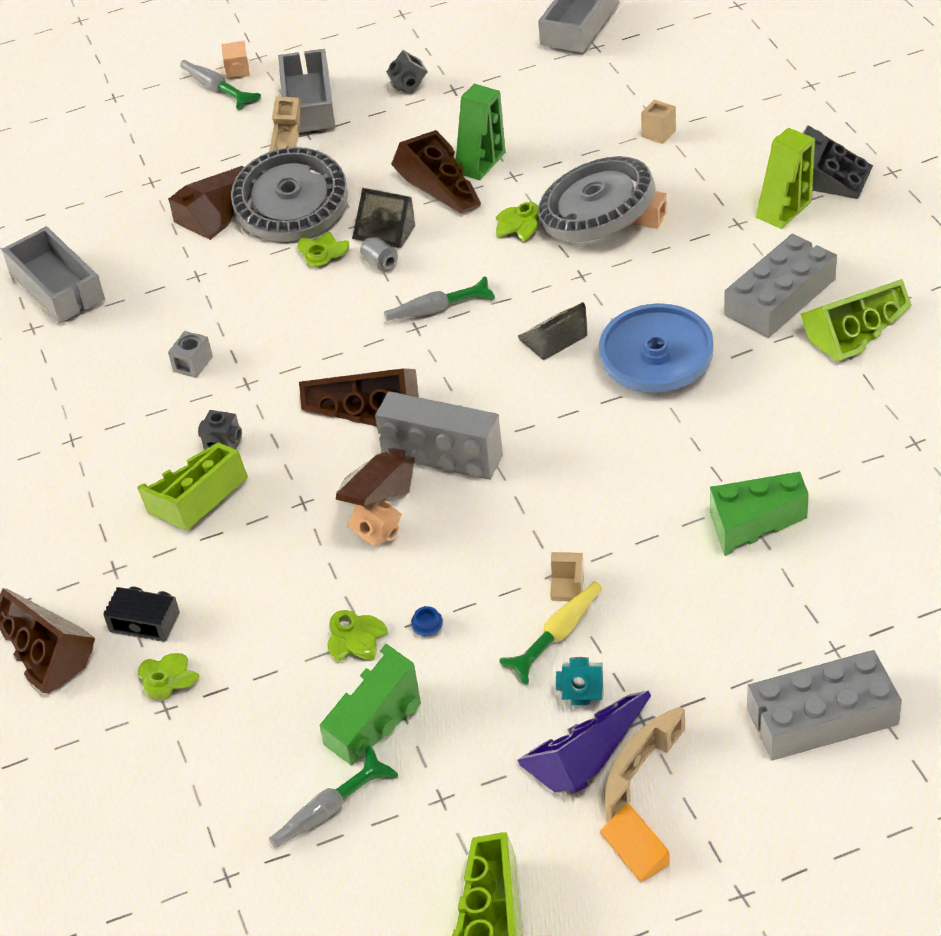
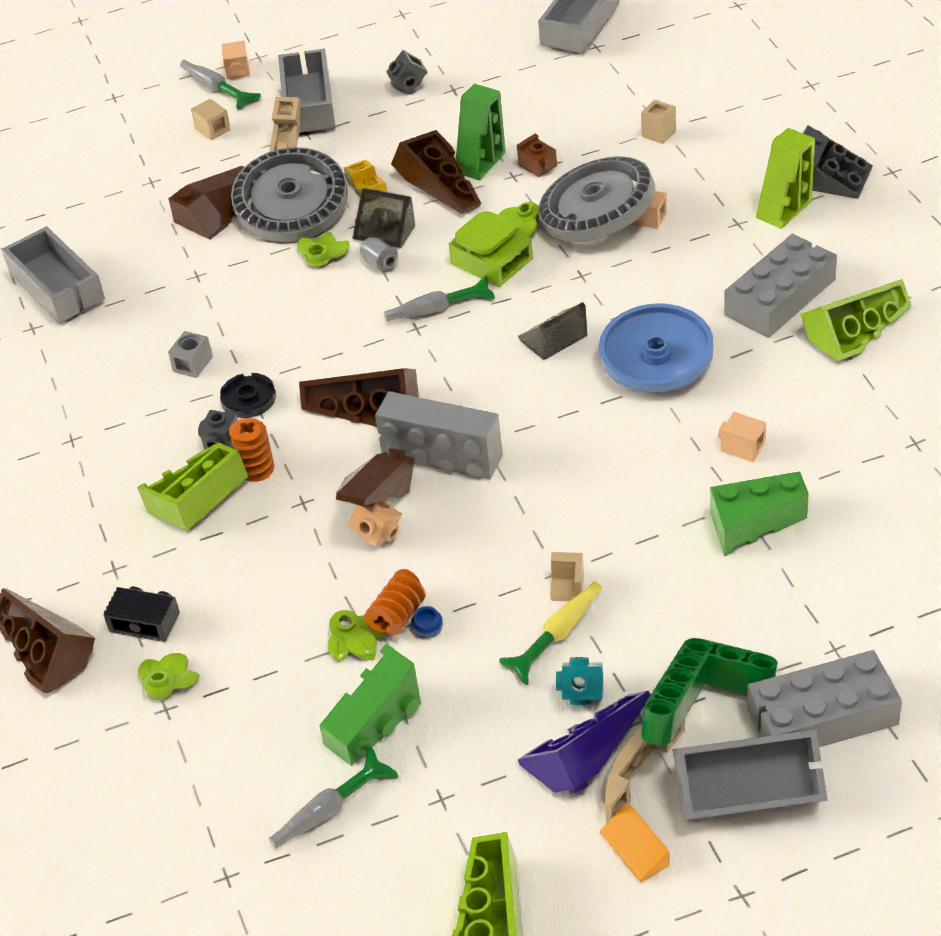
(210, 119): none -> tan panel
(248, 395): none -> black tile
(252, 442): none -> orange piece
(364, 176): none -> yellow slope
(395, 603): none -> orange piece
(490, 248): none -> lime brick
(536, 156): none -> dark orange brick
(693, 666): none -> green beam
(742, 436): none -> light nougat brick
(749, 774): none -> light grey piece

